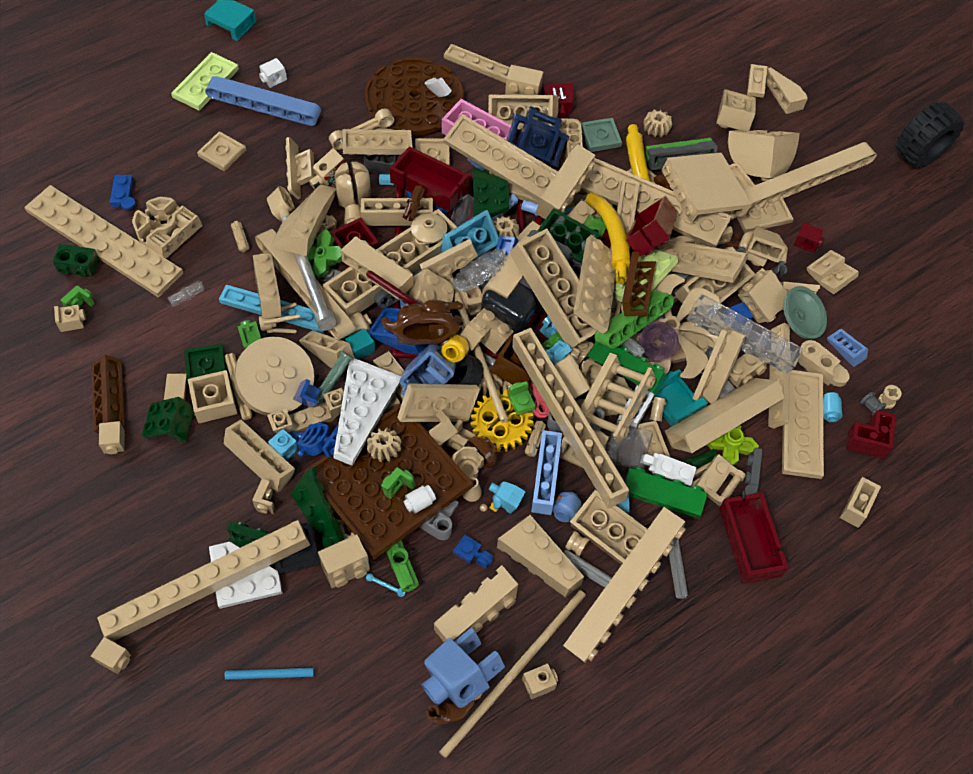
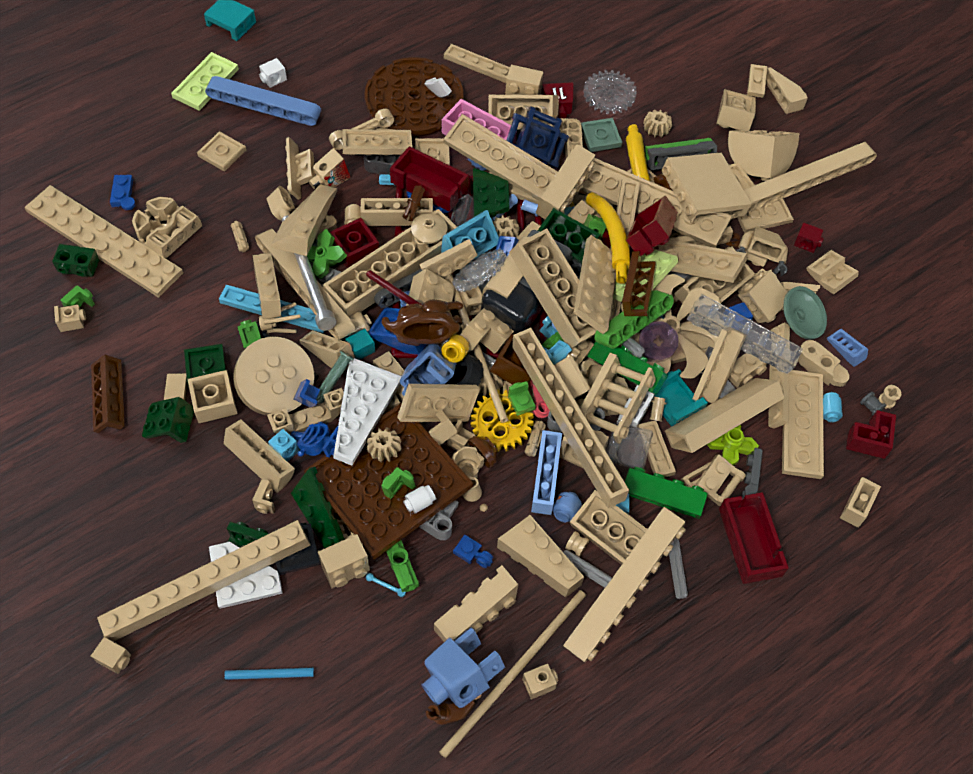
(111, 437): tan brick -> none
(185, 293): clear axle -> none
(245, 411): tan axle -> none
(346, 188): tan cylinder -> none
(364, 258): tan brick -> none
(506, 496): medium azure piece -> none
(610, 91): none -> clear gear
(669, 468): white hinge -> none
(701, 459): dark green piece -> none
(930, 134): black tyre -> none

